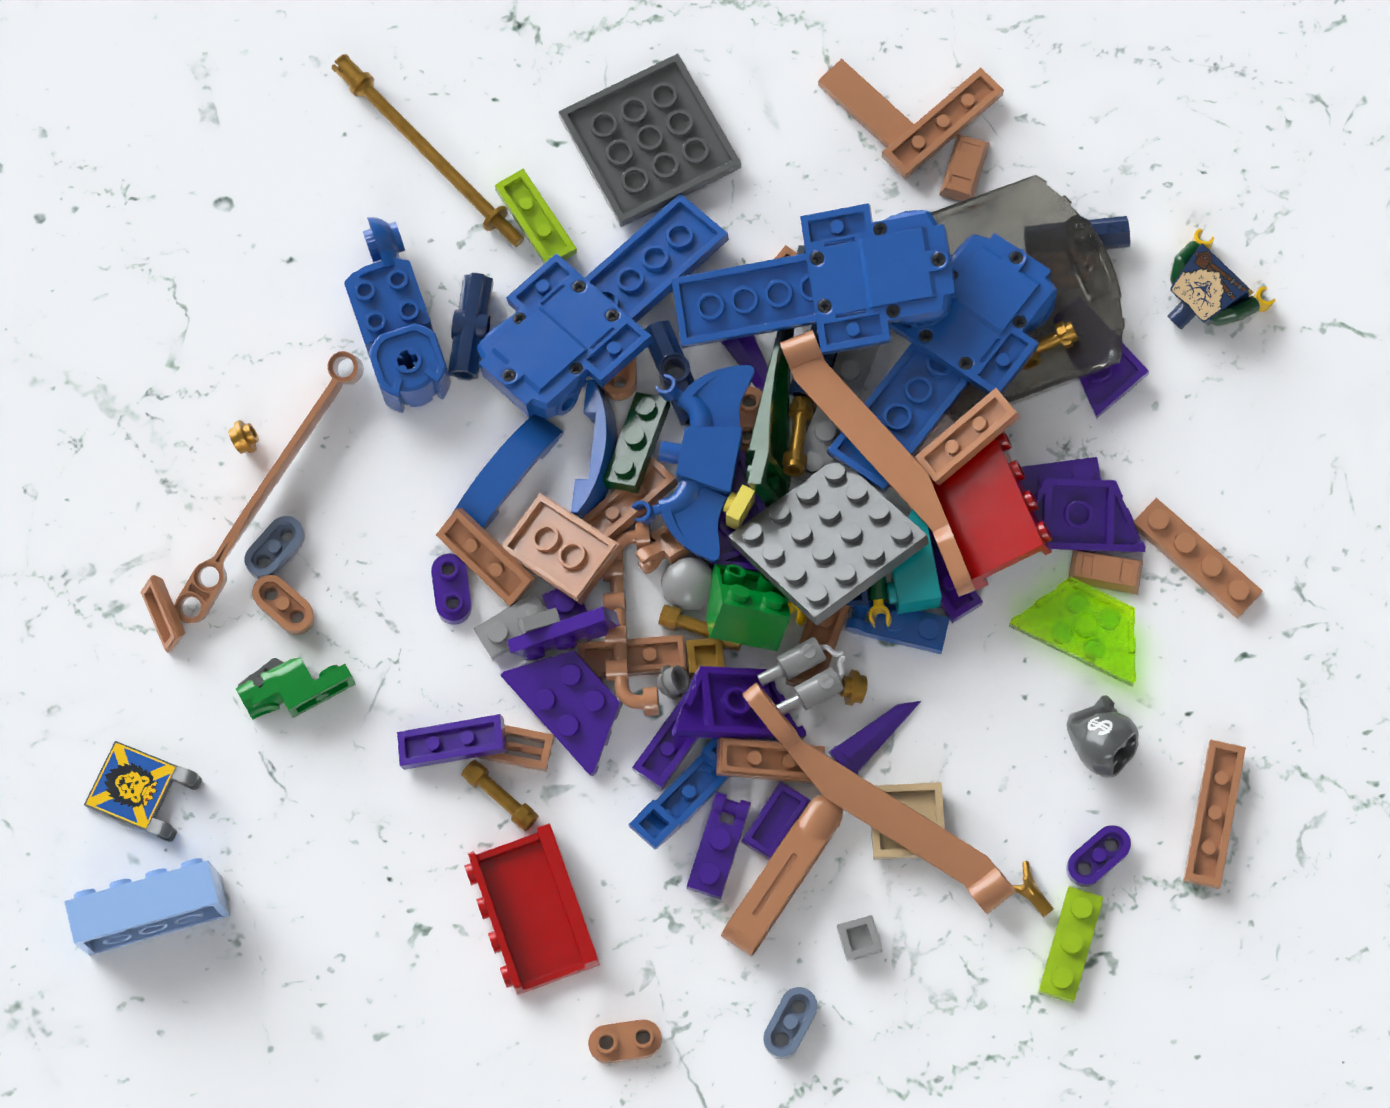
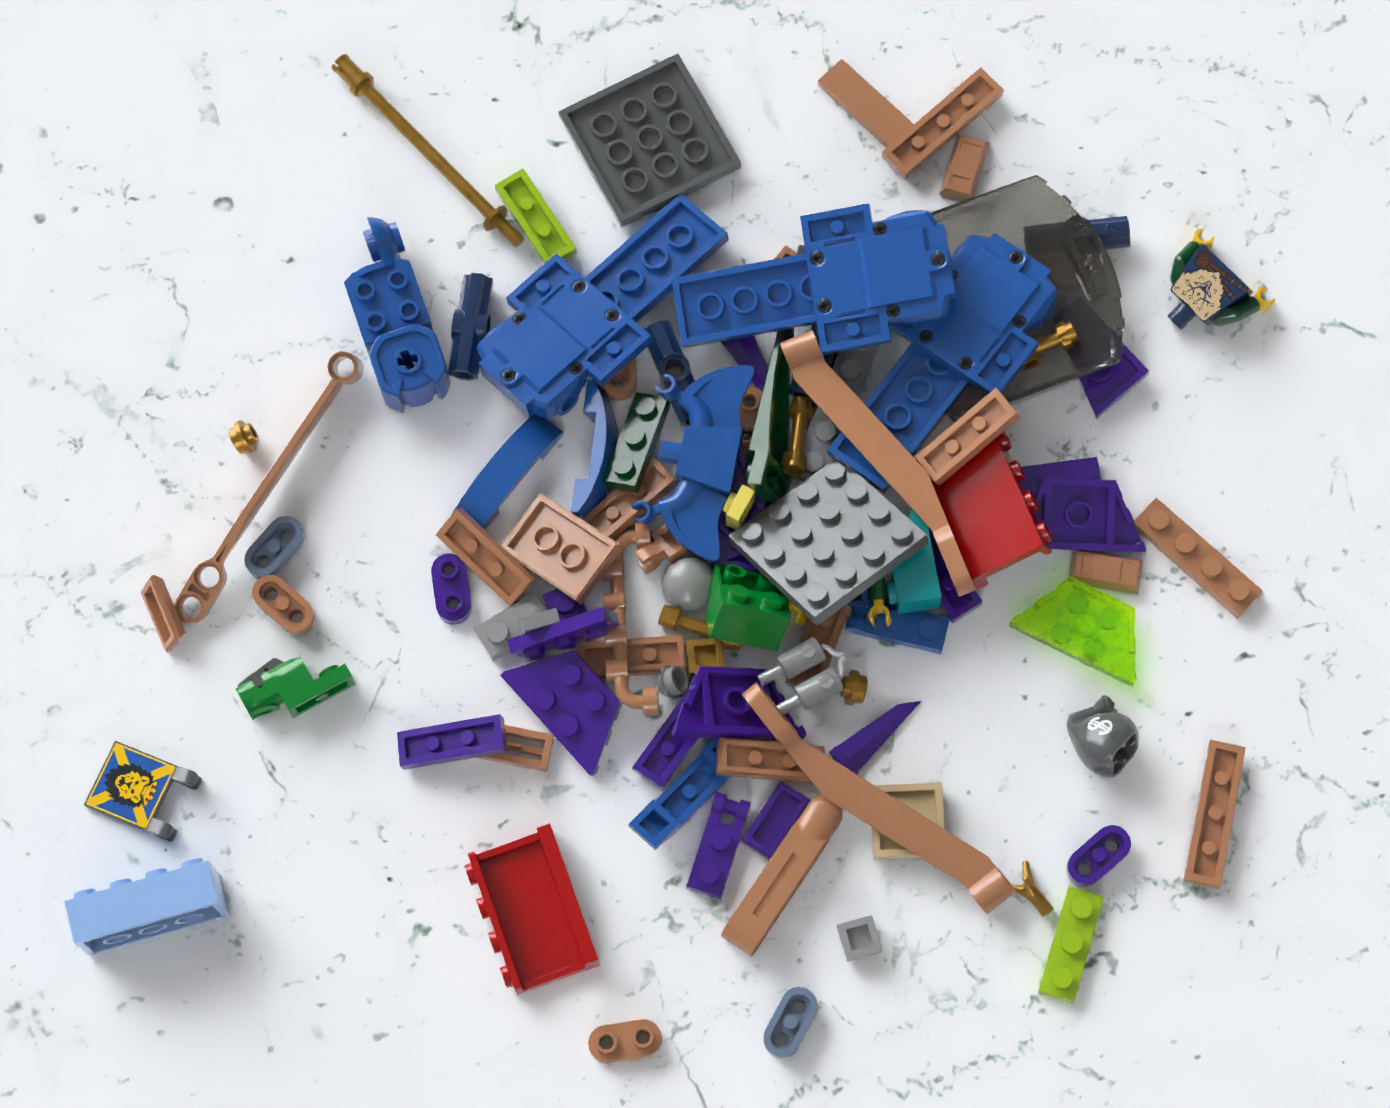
(477, 775): pearl gold bar -> none

